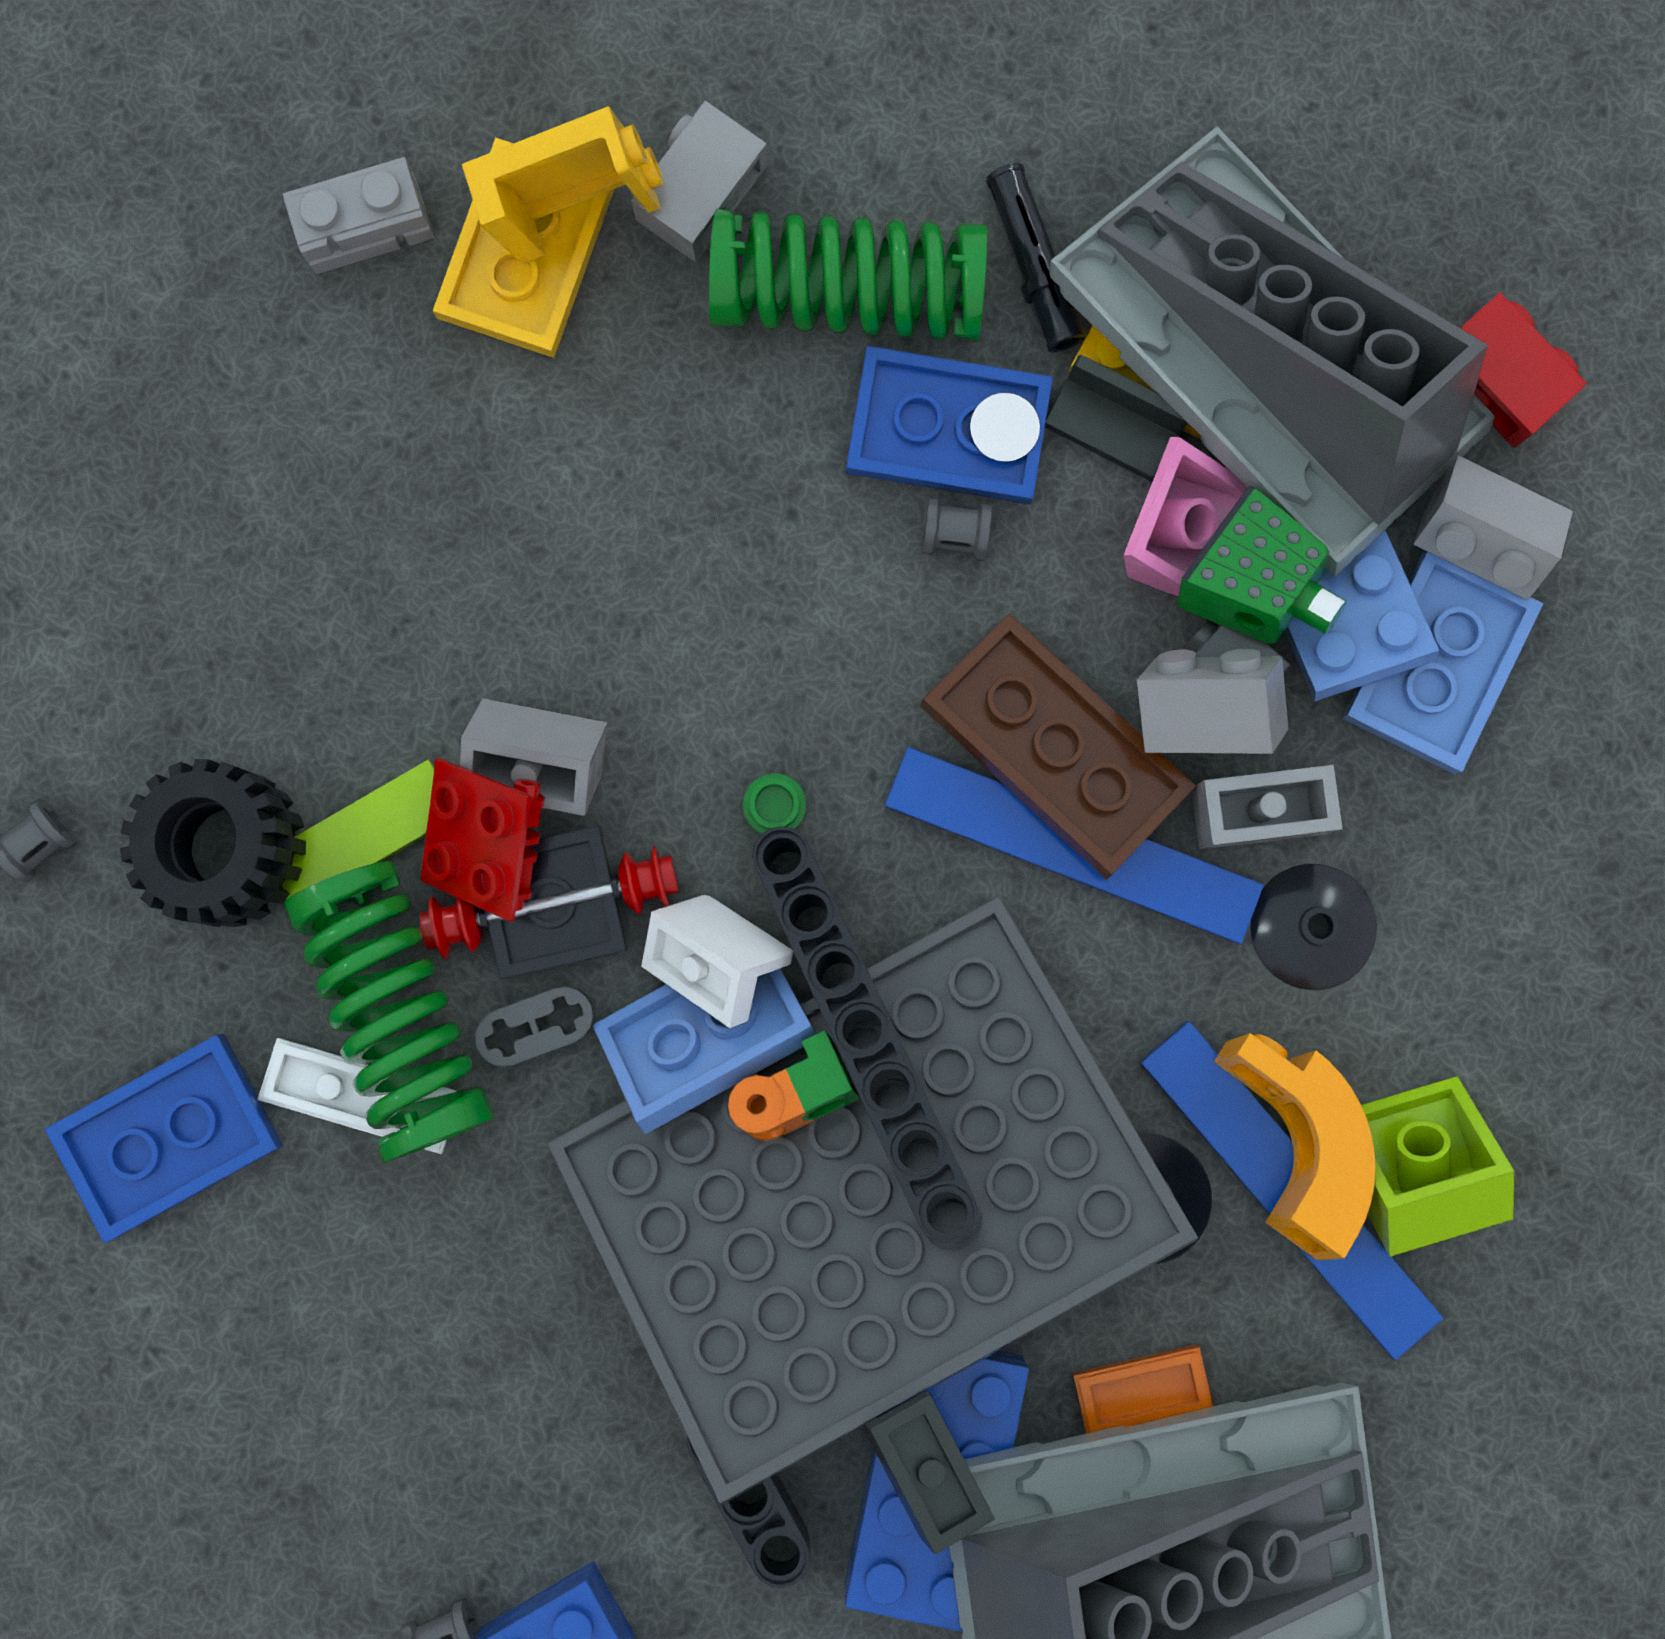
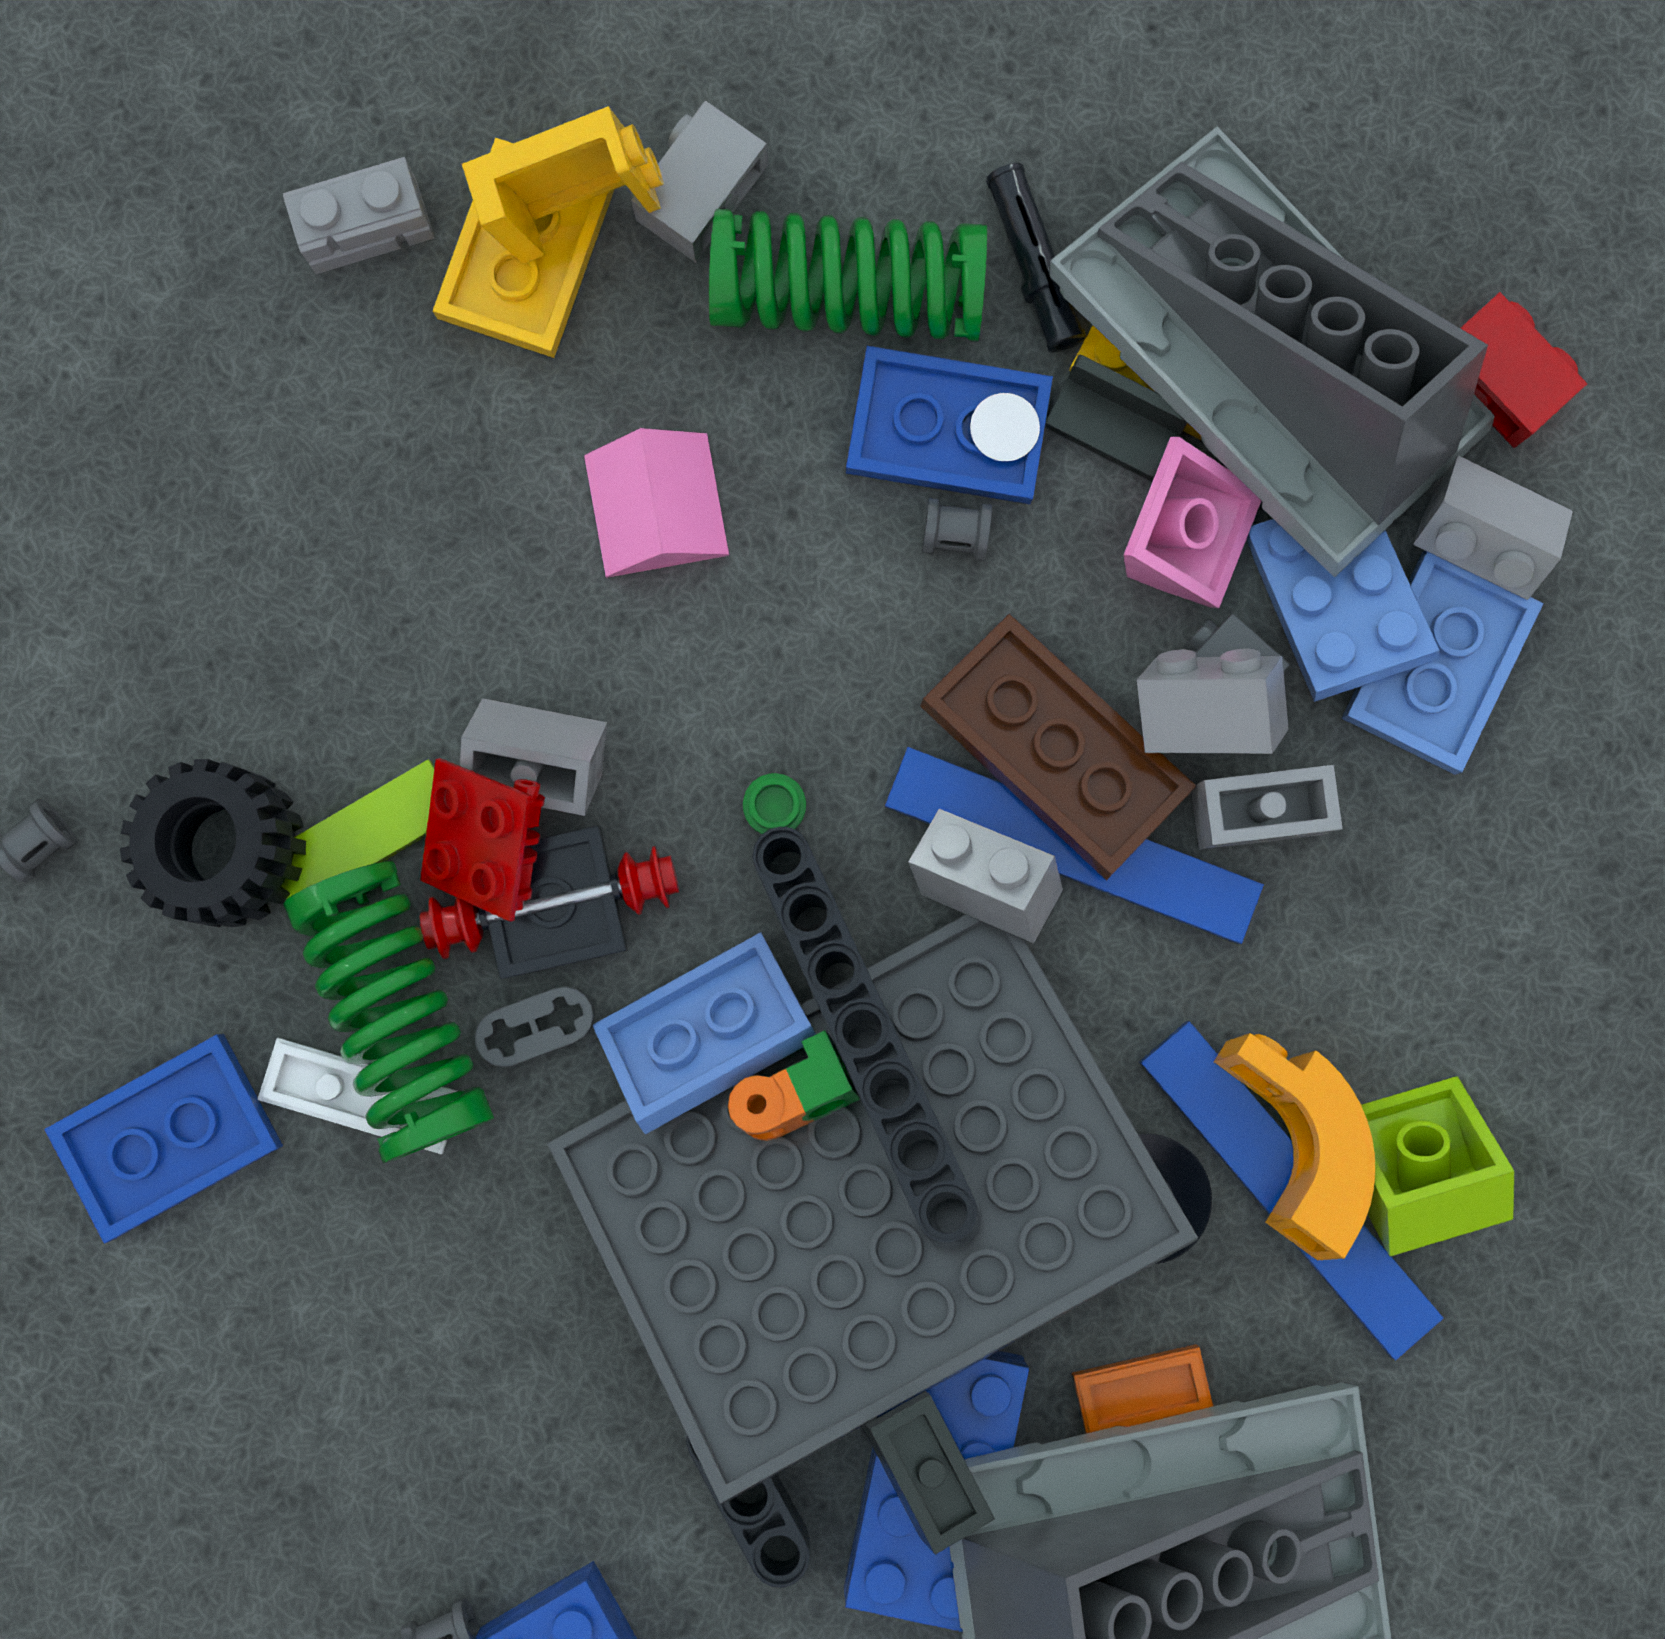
(655, 501): none -> bright pink slope
(711, 956): white panel -> none
(986, 875): none -> light grey brick
(1260, 573): green torso -> none
(1283, 935): black dish -> none

